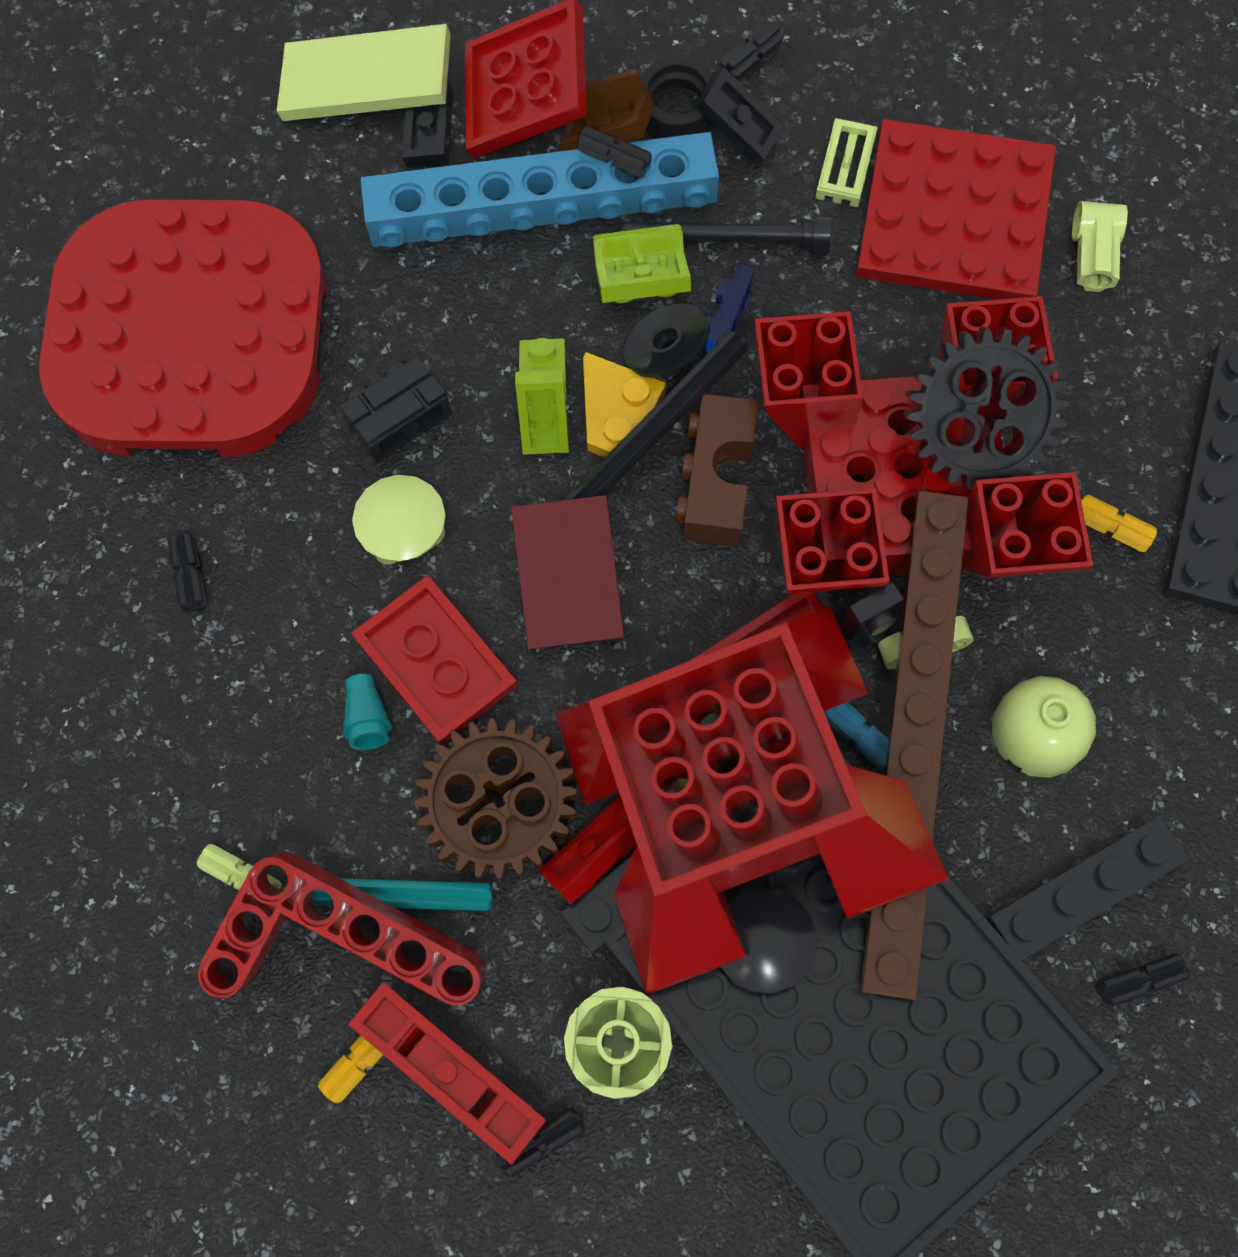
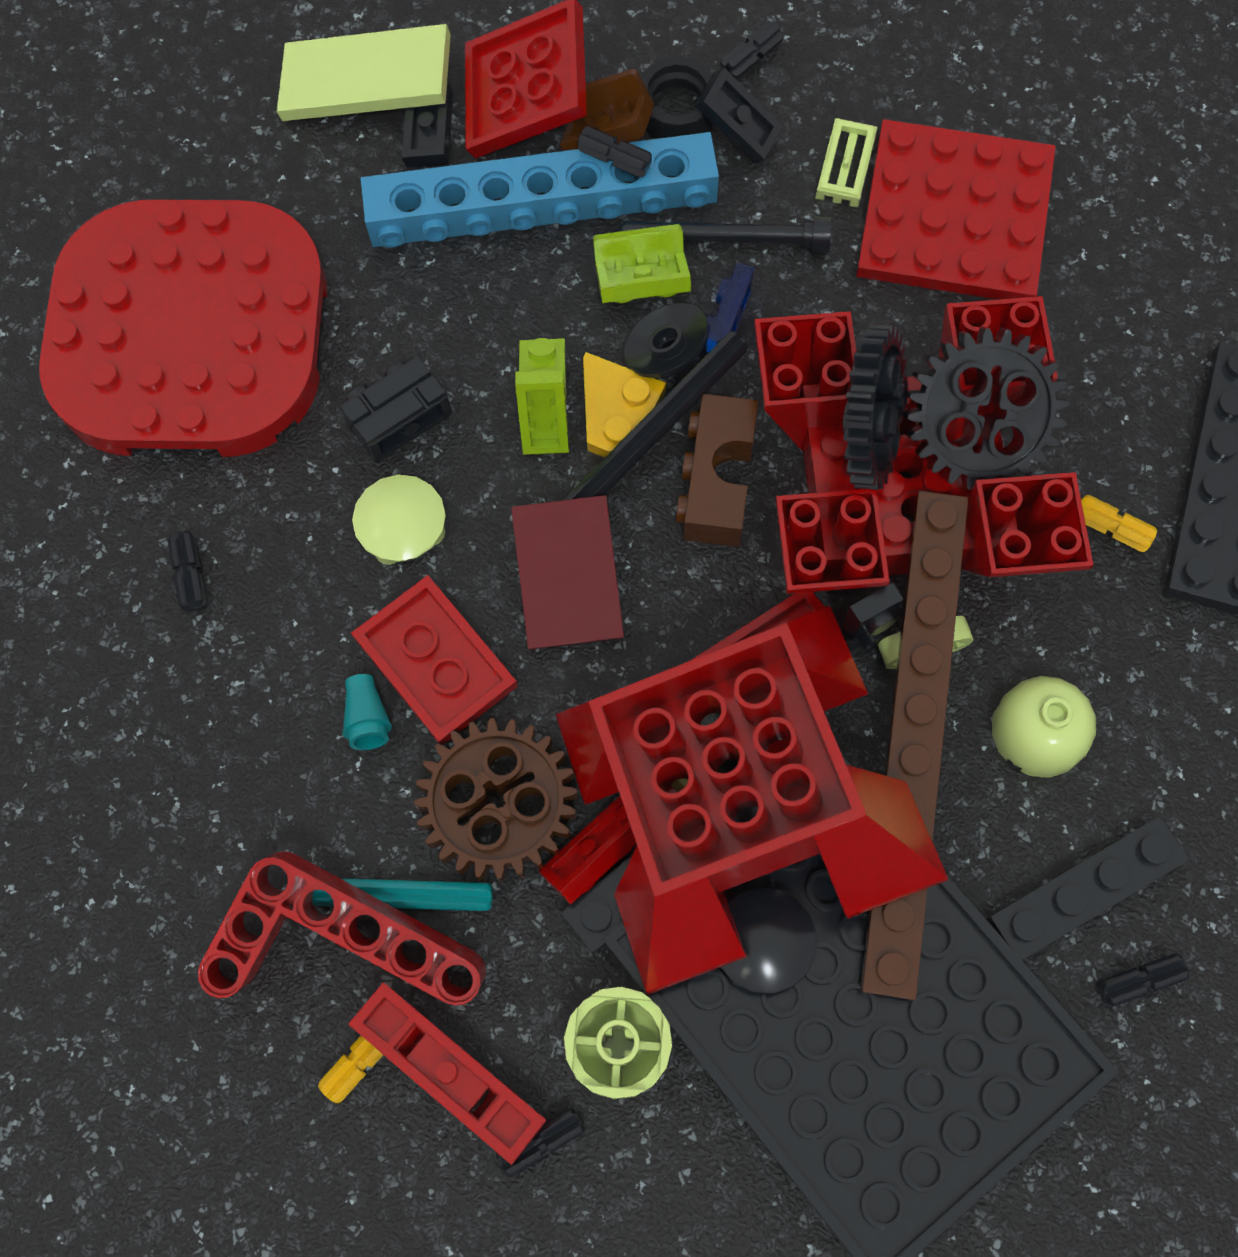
(227, 867): yellowish green piece -> none
(852, 725): dark azure piece -> none
(875, 406): none -> black gear
(1099, 233): yellowish green piece -> none

